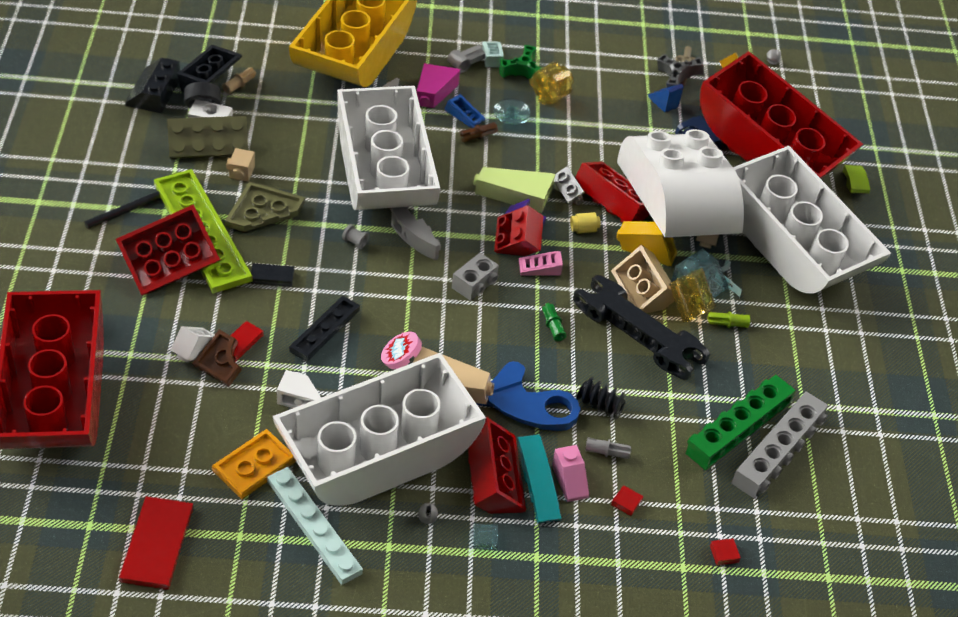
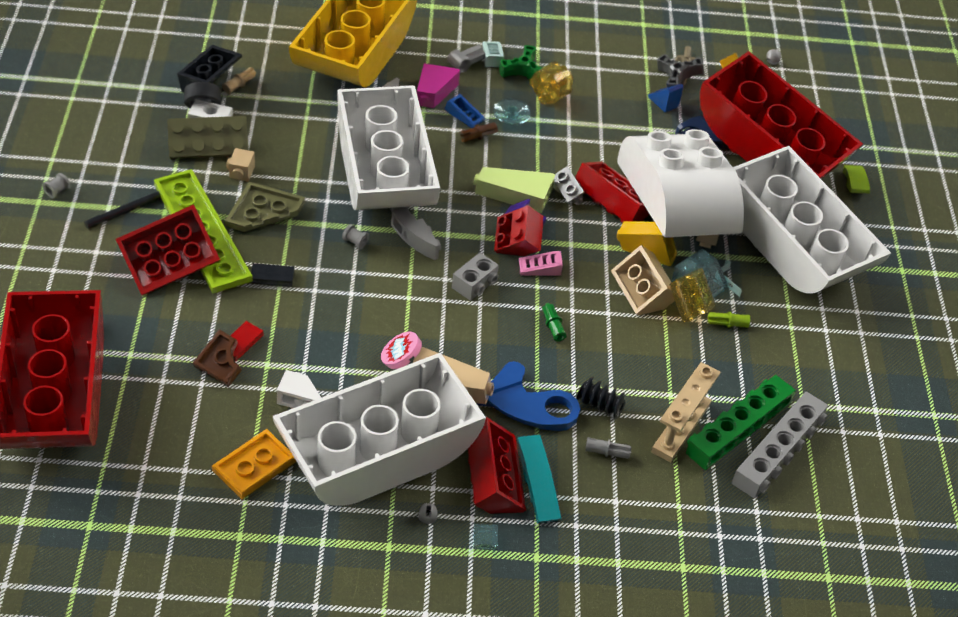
(56, 185): none -> light grey bush
(155, 86): black slope -> none
(156, 543): red tile -> none
(190, 342): white slope -> none
(315, 526): light aqua plate -> none
(324, 328): black plate -> none
(571, 473): bright pink slope -> none
(585, 222): light yellow brick -> none
(627, 500): red tile -> none
(668, 347): black piece -> none
(685, 412): none -> tan fence
(725, 551): red tile -> none

